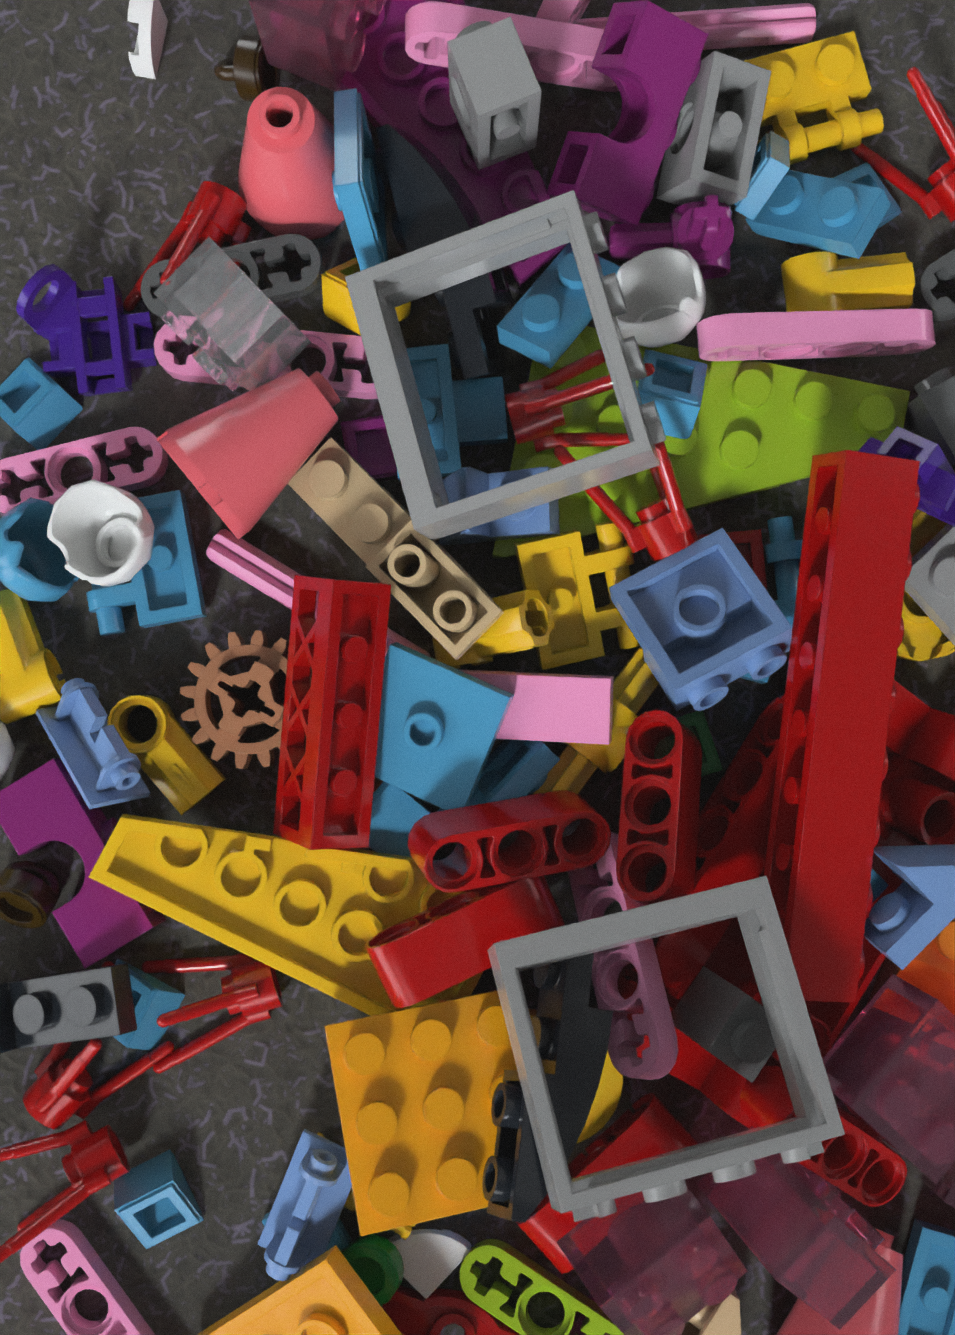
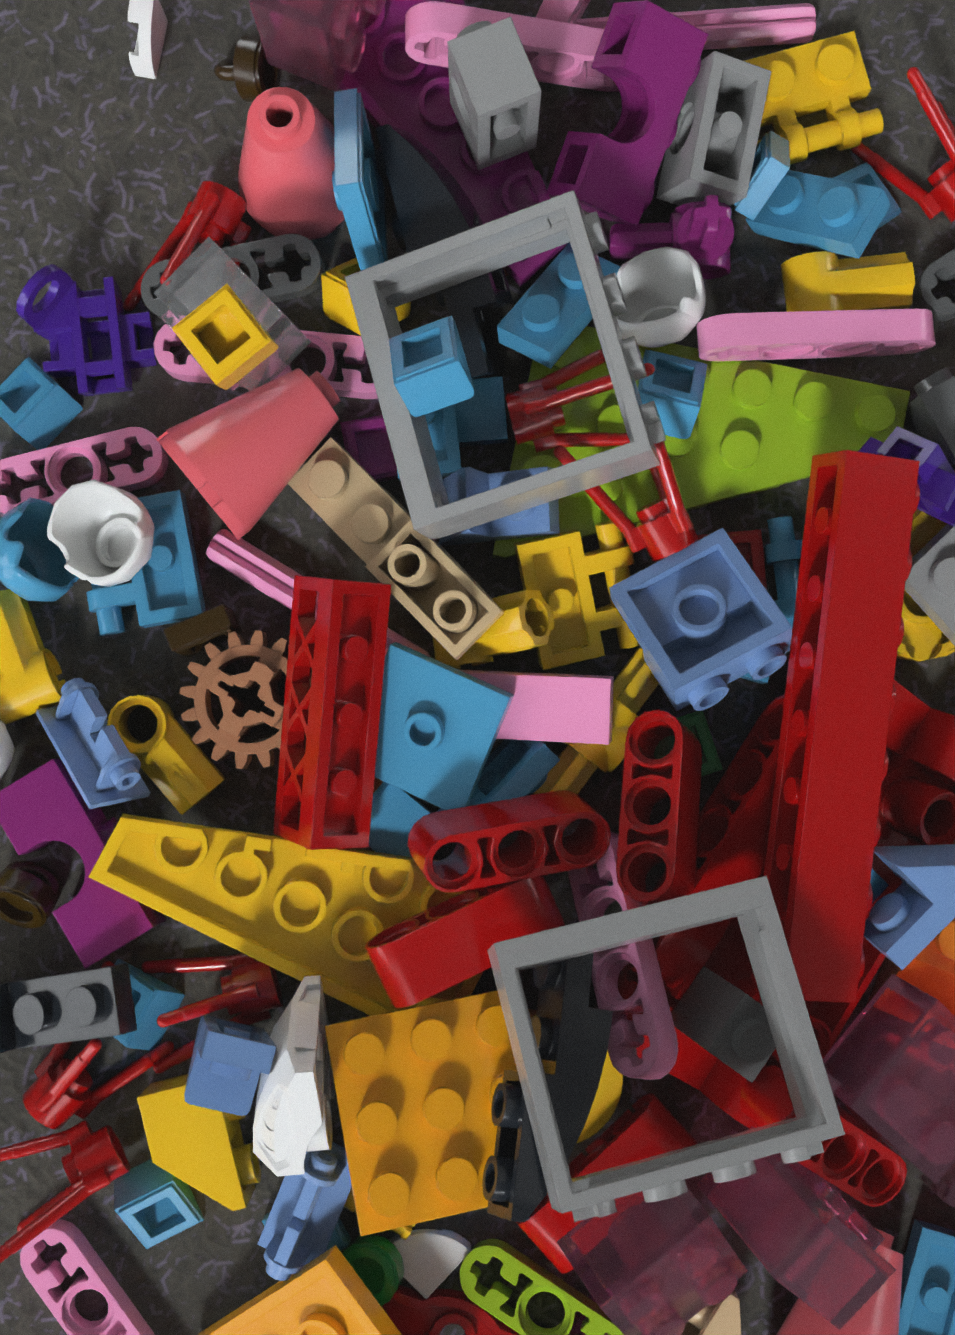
(196, 632): none -> dark brown tile
(199, 1144): none -> yellow slope
(225, 338): none -> yellow slope
(227, 1065): none -> medium blue slope
(295, 1096): none -> white slope
(430, 367): none -> dark azure slope

